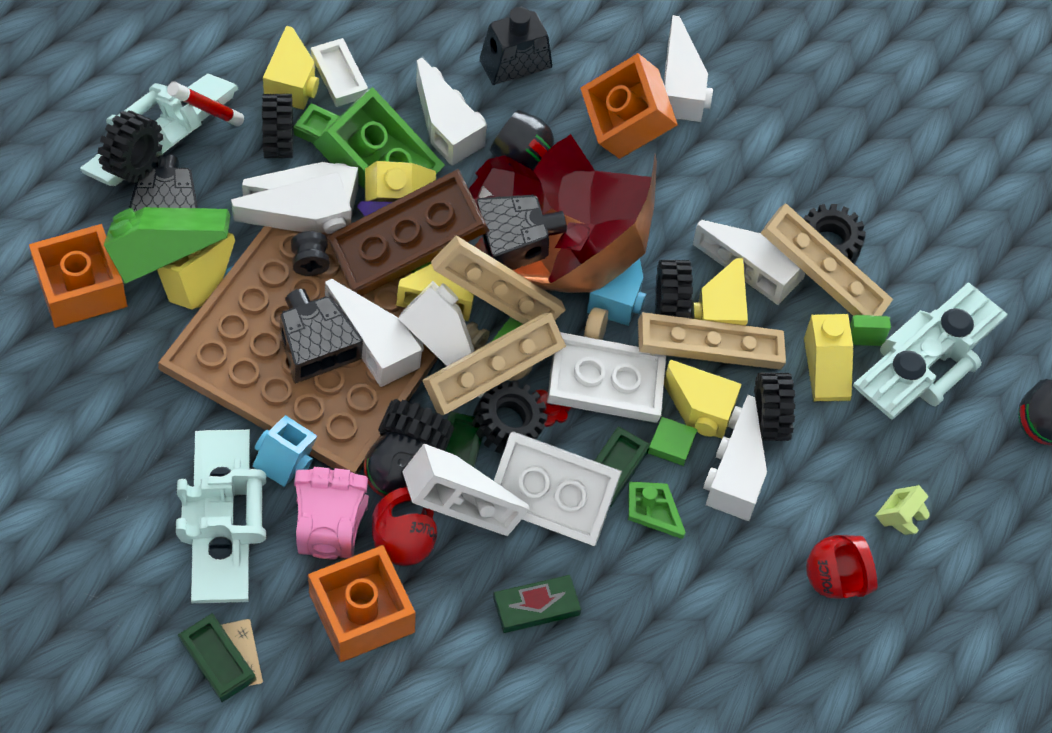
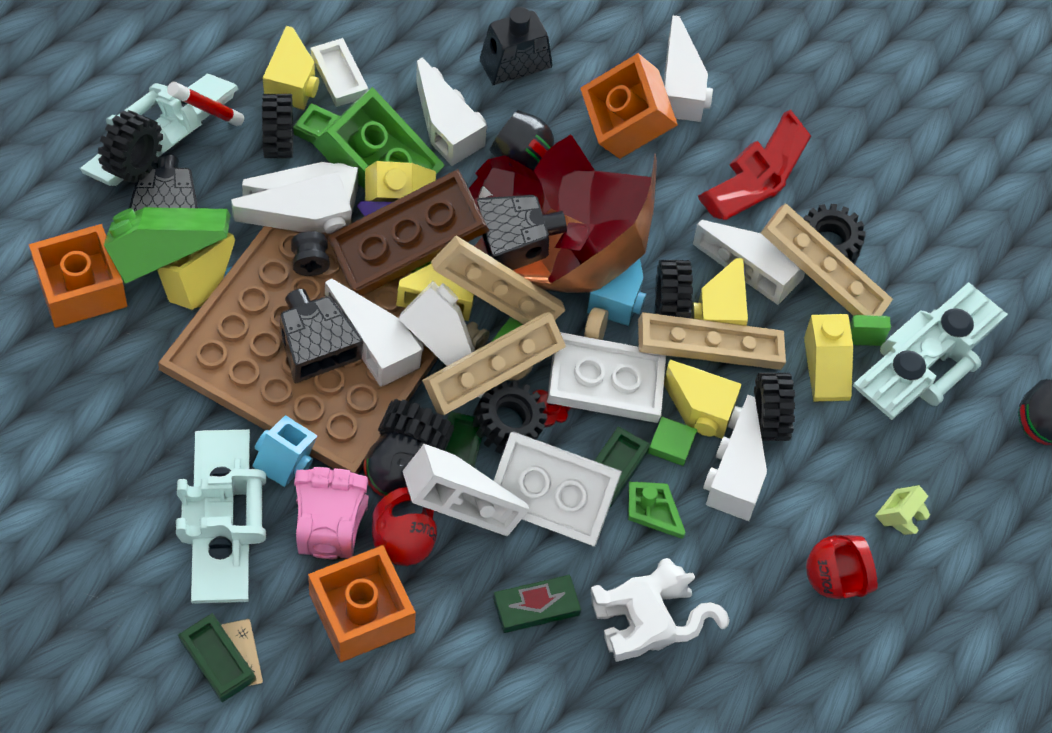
(648, 617): none -> white animal
(759, 170): none -> red plate

